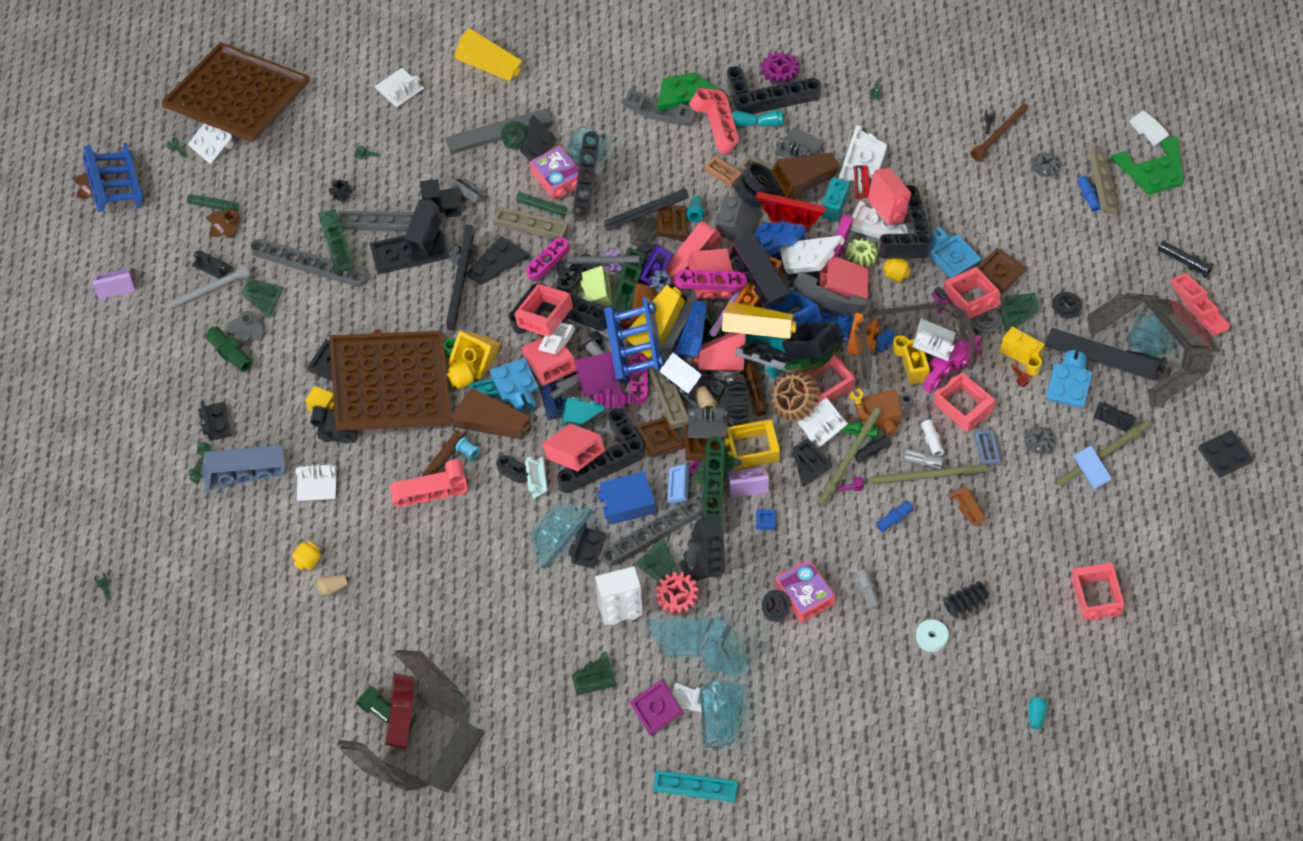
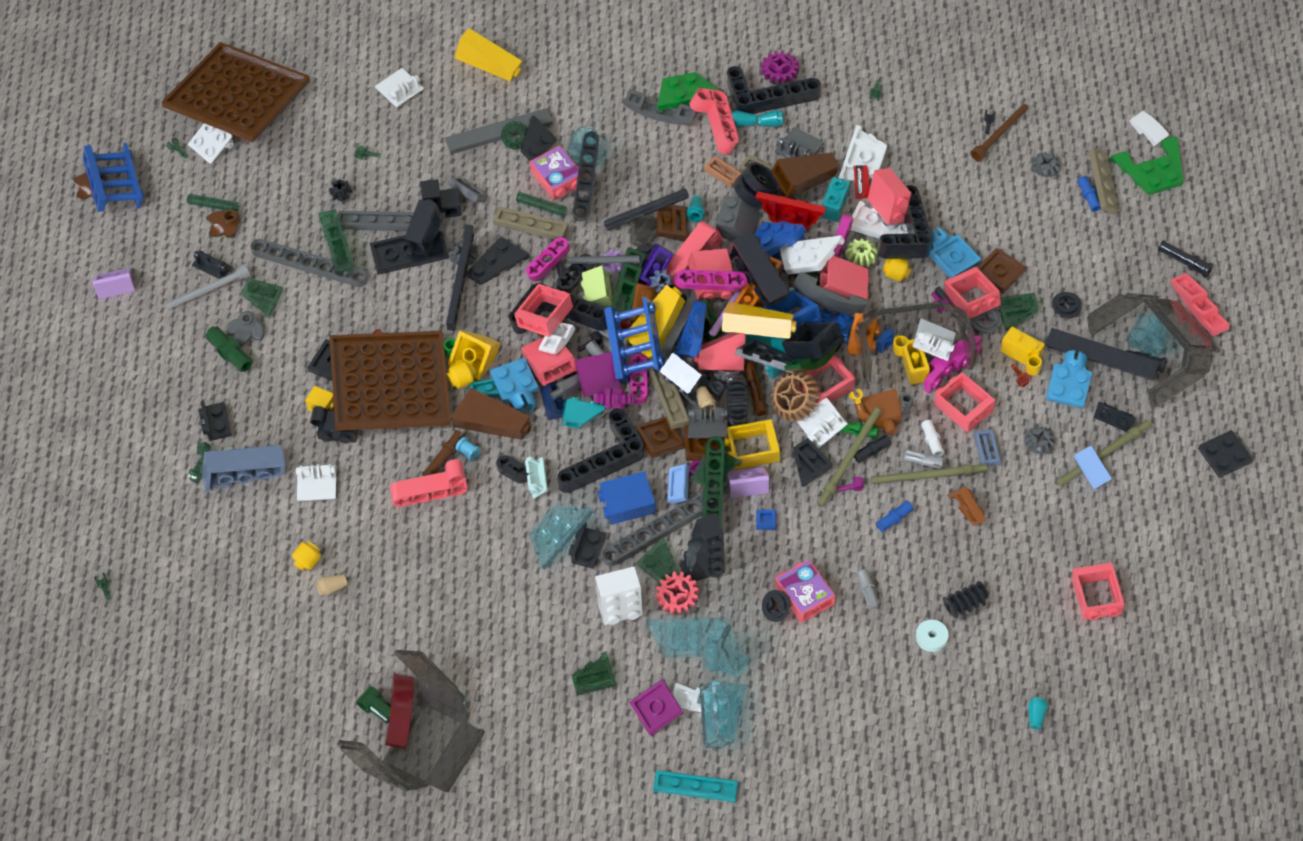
(573, 447): coral brick -> none

